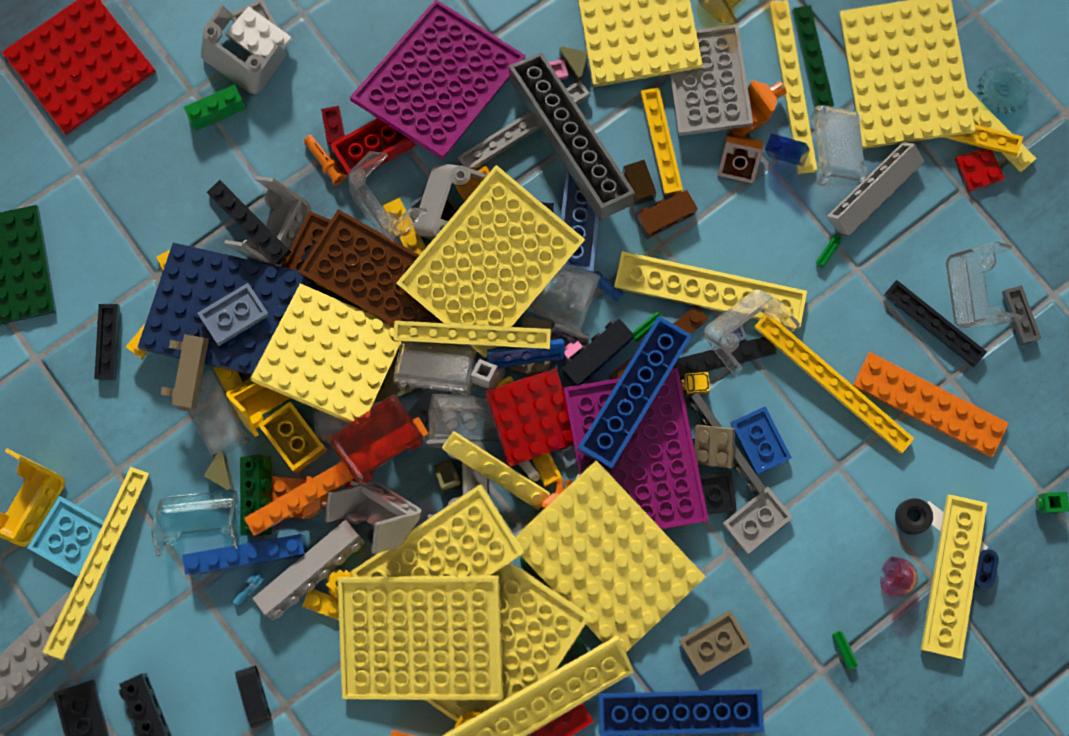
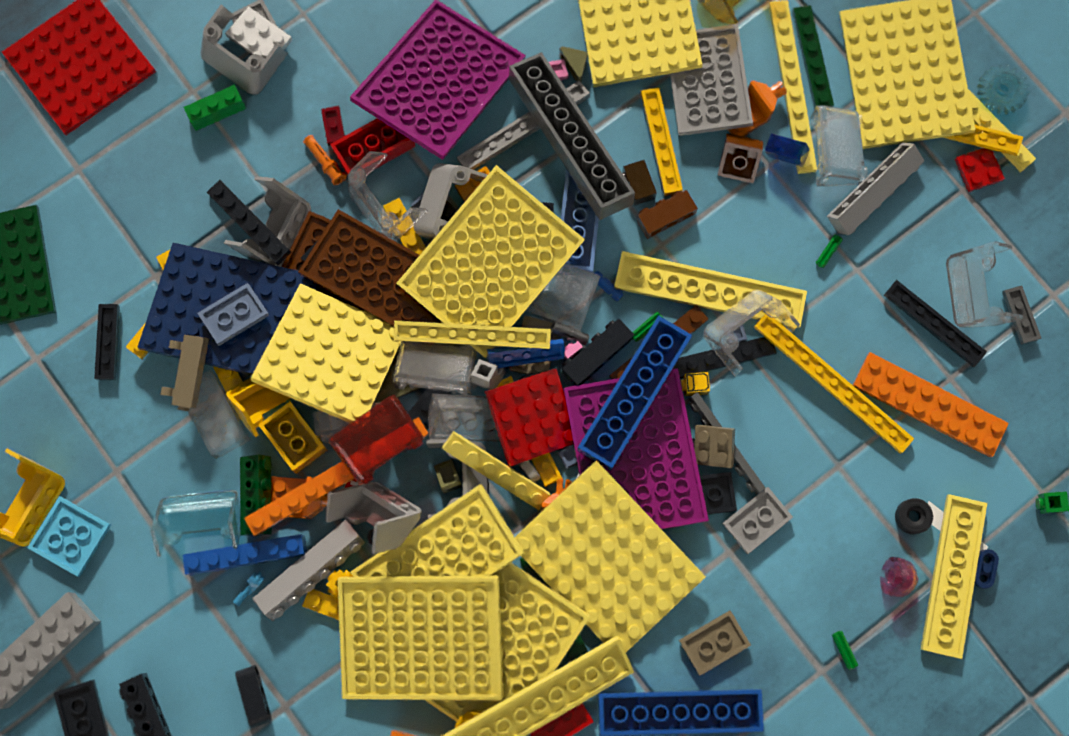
(96, 564): light yellow plate -> none
(220, 472): olive slope -> none
(760, 440): blue plate -> none

